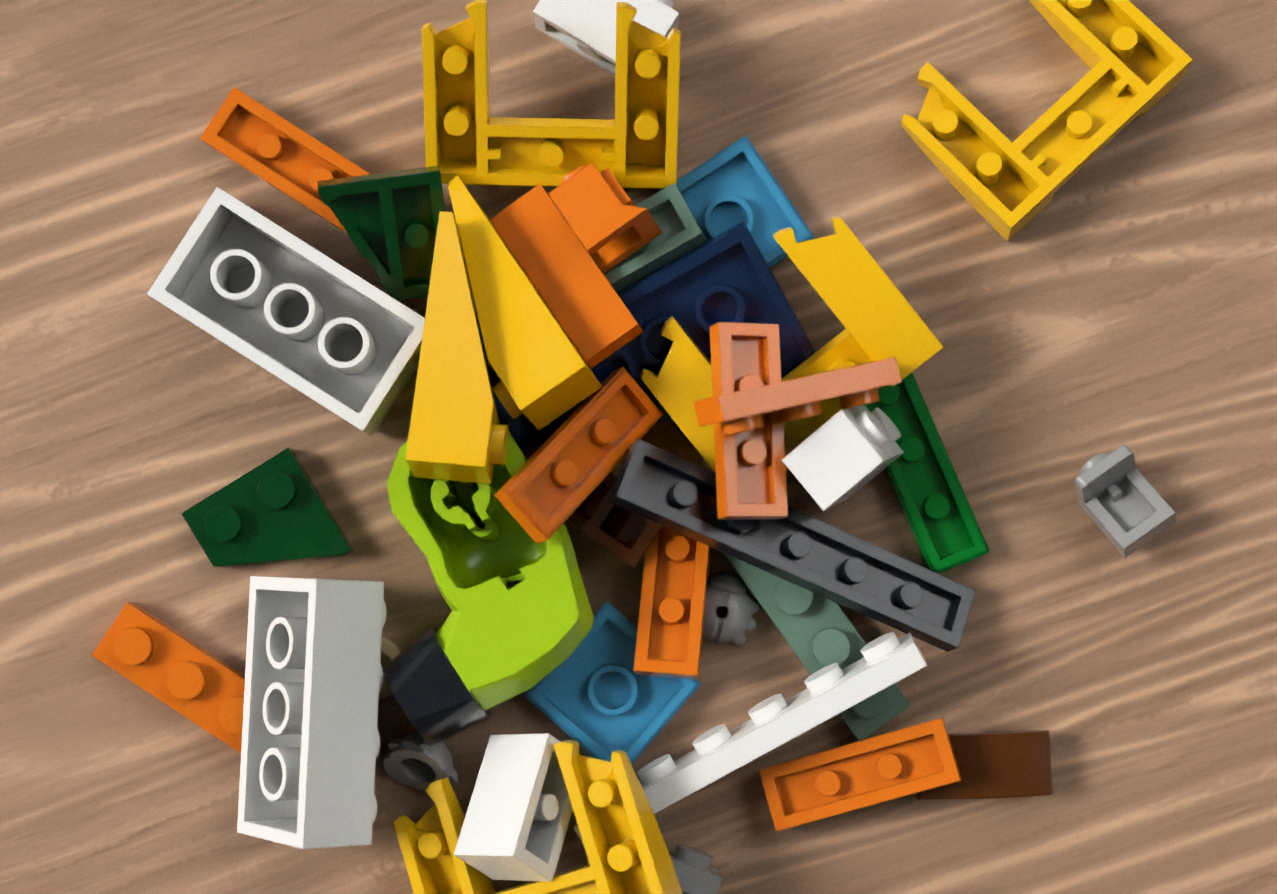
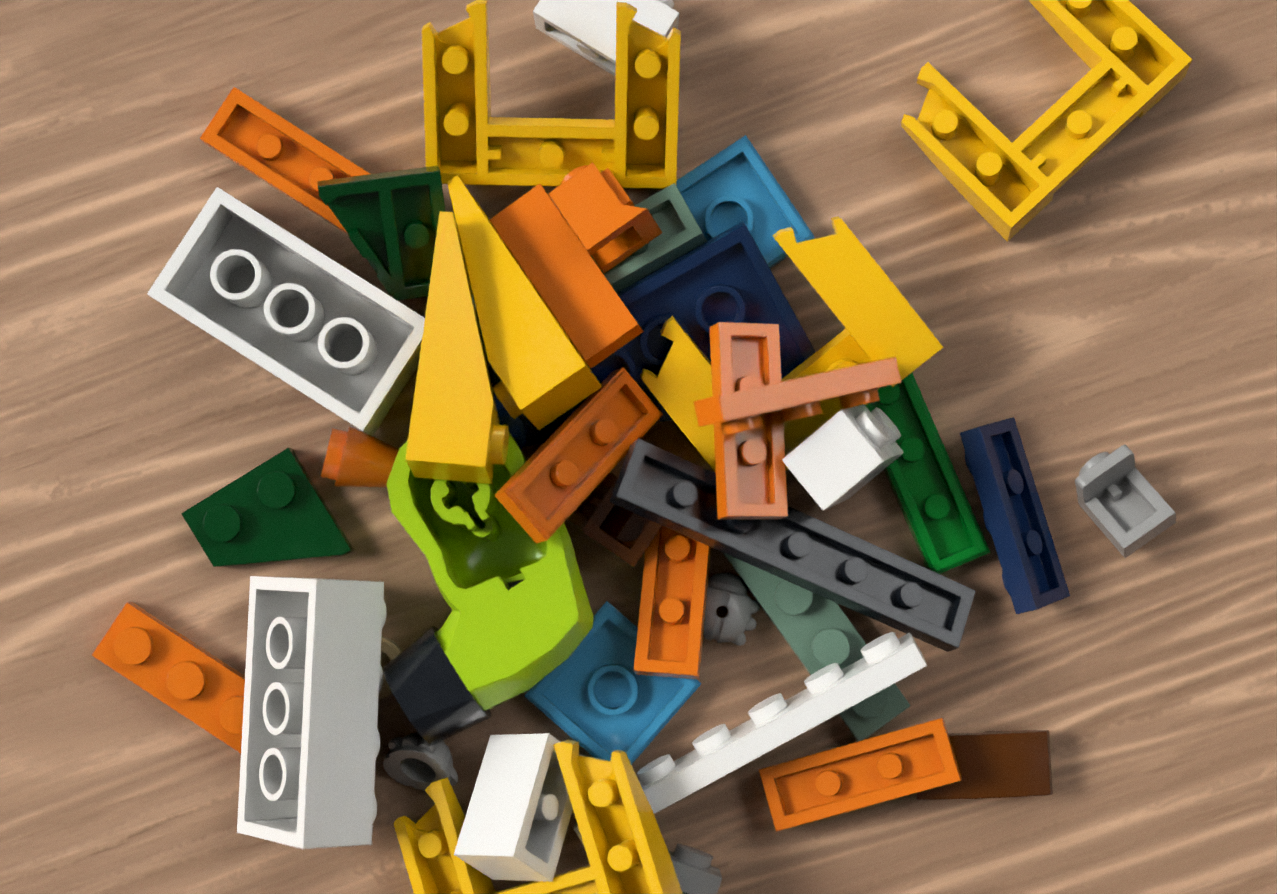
(358, 459): none -> orange cone
(1014, 515): none -> dark blue plate

